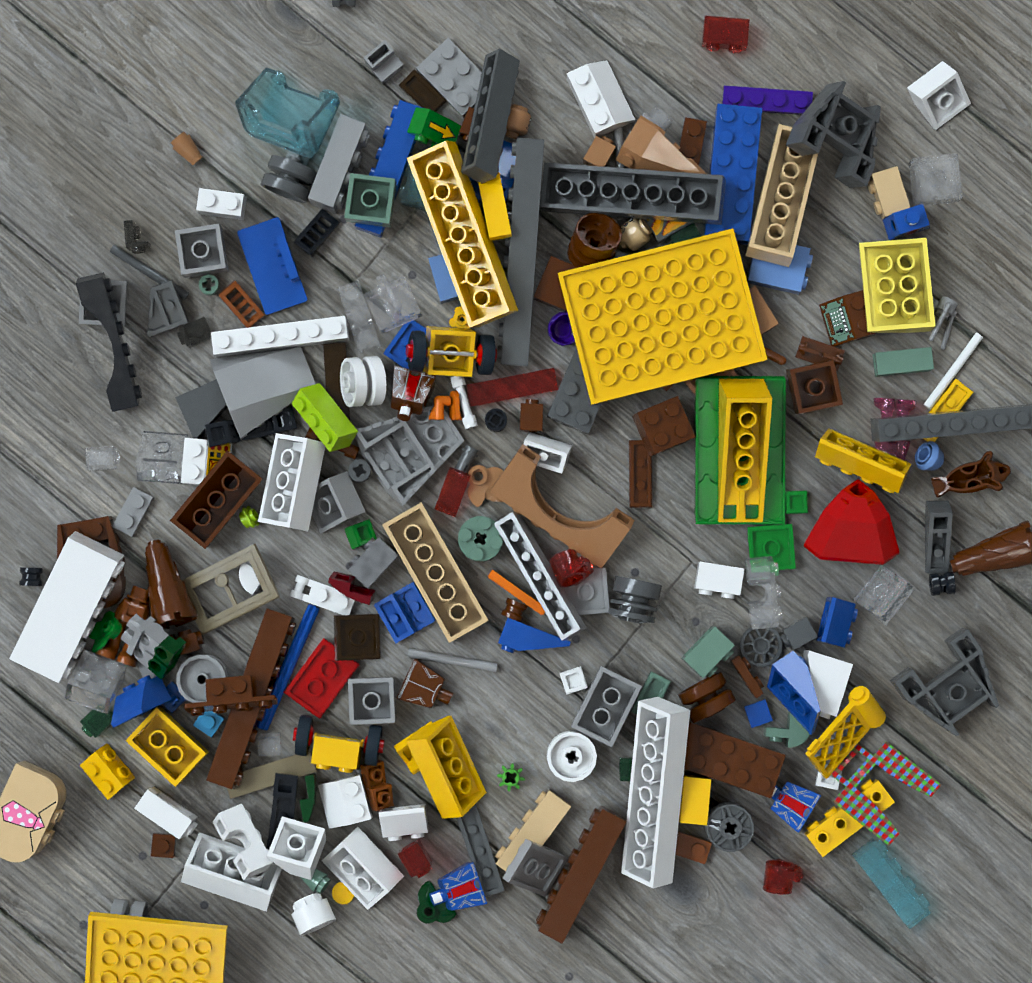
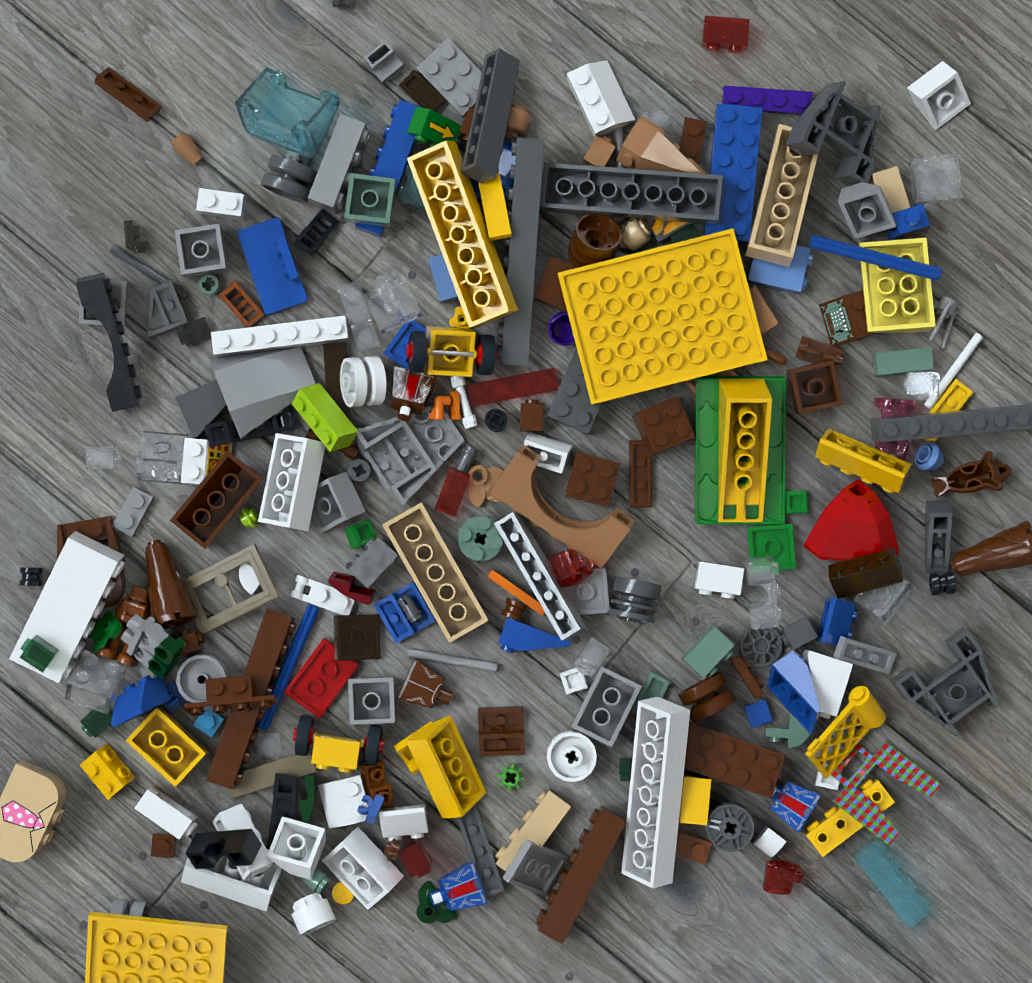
(38, 652): none -> clear green brick
(127, 94): none -> reddish brown plate
(238, 846): none -> black arch
(373, 808): none -> blue tile
(392, 850): none -> reddish brown plate
(410, 609): none -> dark grey pin
(501, 731): none -> reddish brown slope
(591, 657): none -> clear brick
(592, 479): none -> reddish brown brick
(769, 842): none -> white brick
(864, 655): none -> light grey plate
(865, 209): none -> light grey slope
(865, 573): none -> dark brown brick
(875, 257): none -> blue axle
(922, 385): none -> clear brick

